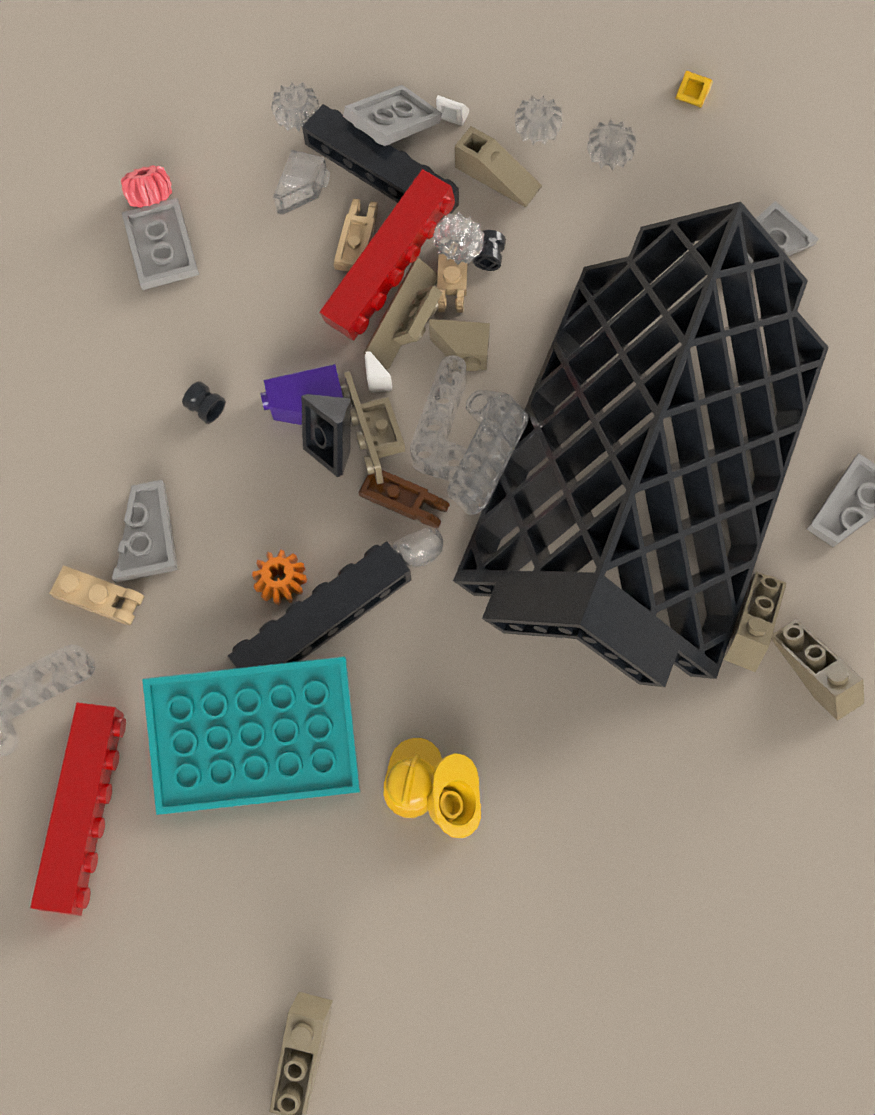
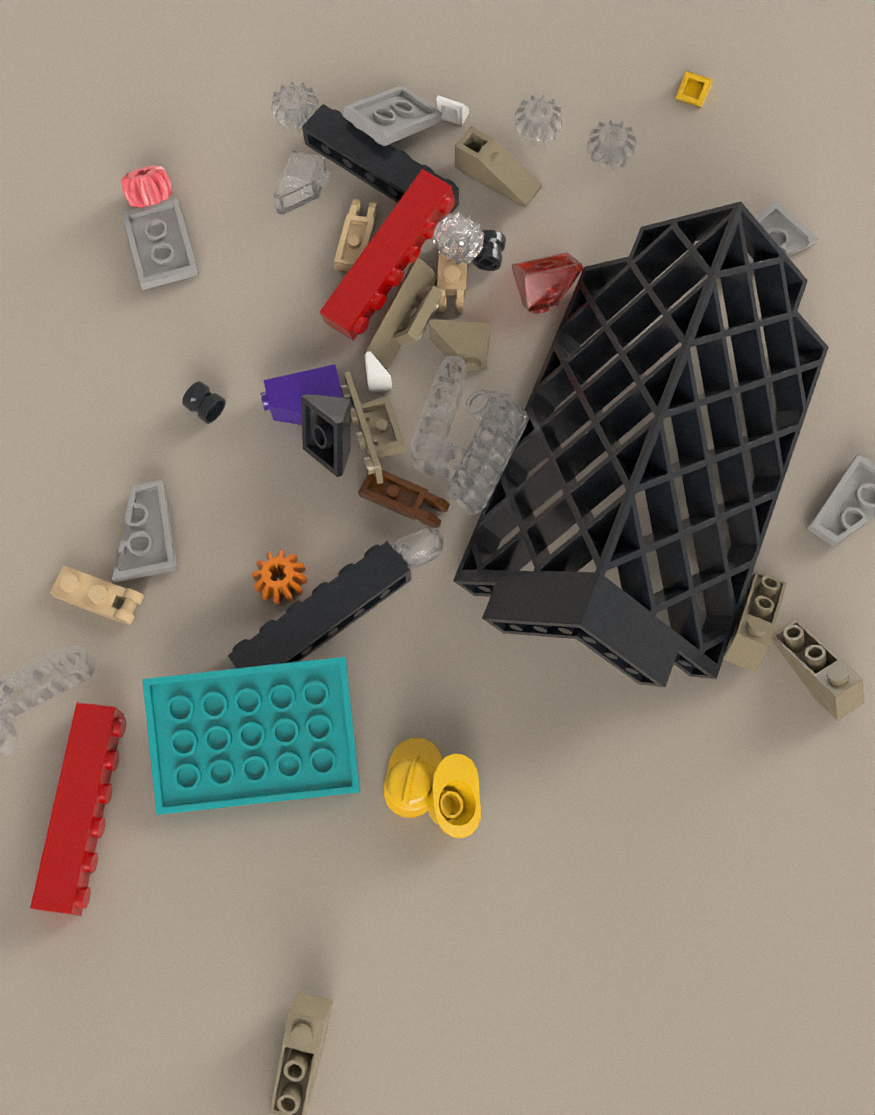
(545, 280): none -> clear red slope

